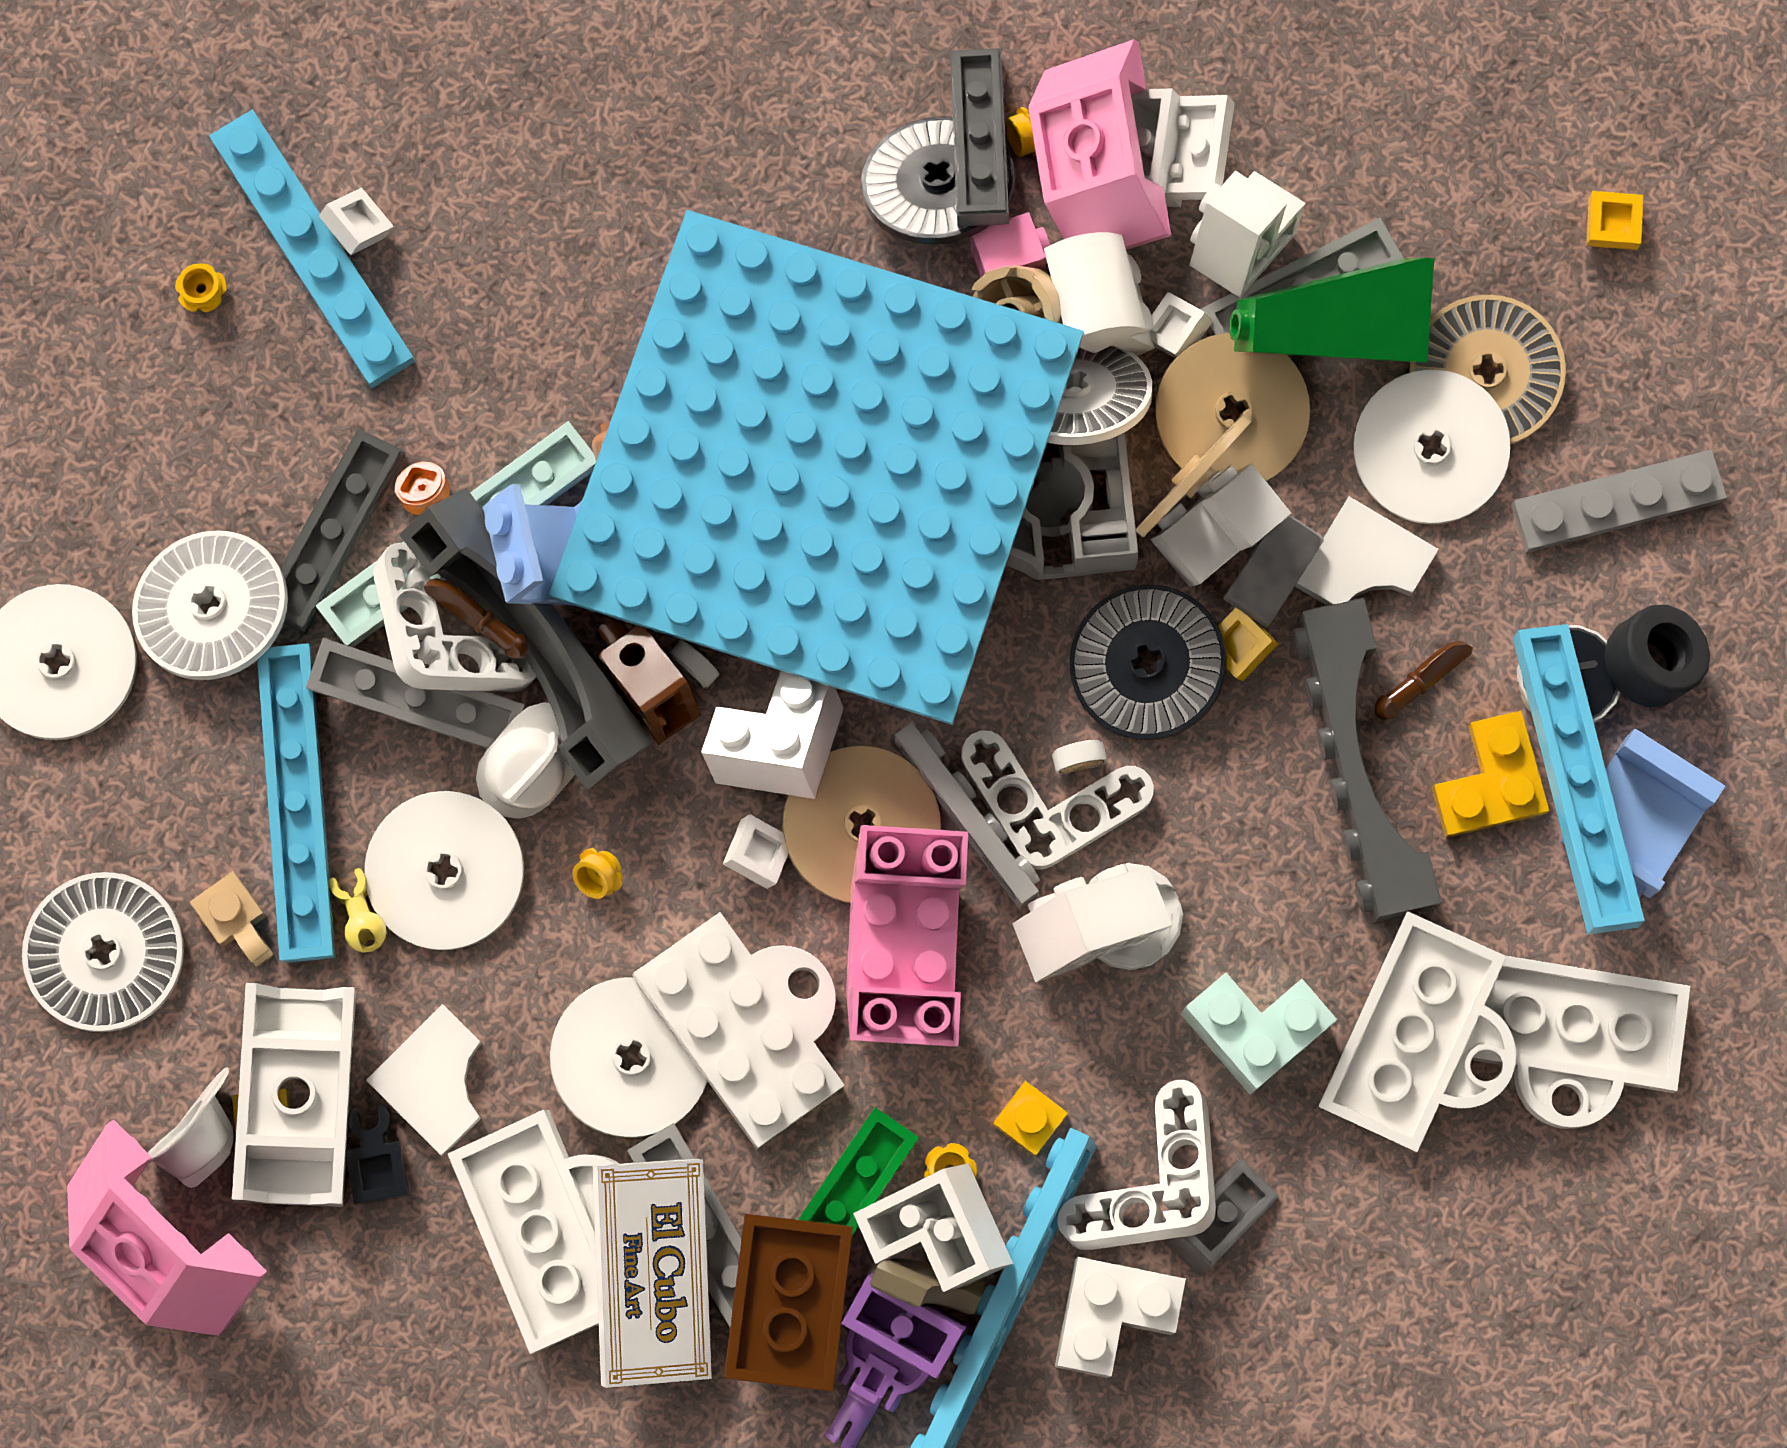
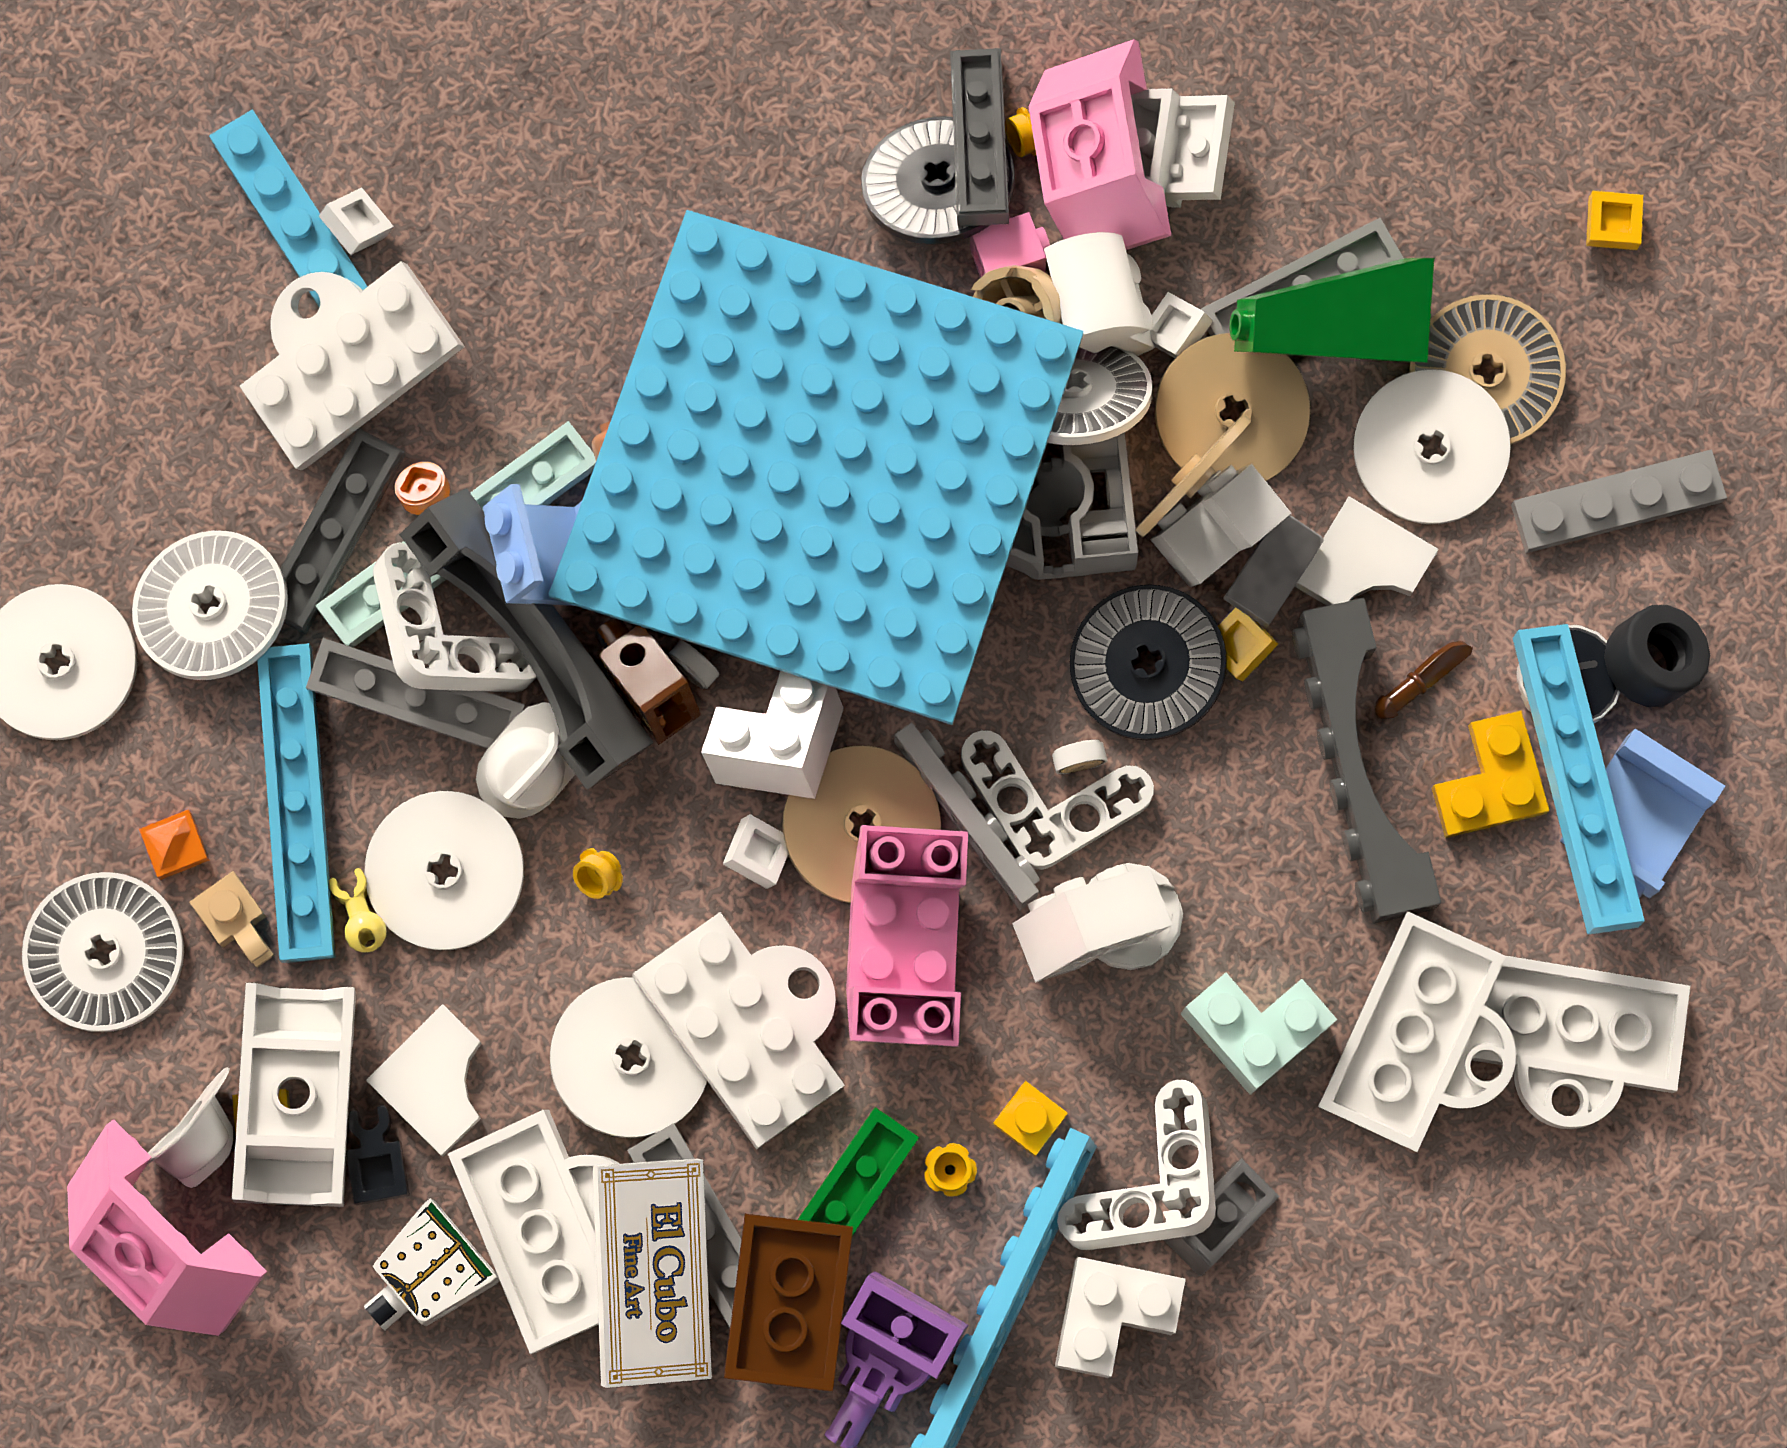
(174, 844): none -> orange tile
(198, 275): yellow plate -> none
(346, 358): none -> white plate
(428, 1270): none -> white torso
(476, 616): reddish brown piece -> none
(918, 1285): dark tan tile -> none
(945, 1218): white brick -> none
(1243, 230): white brick -> none

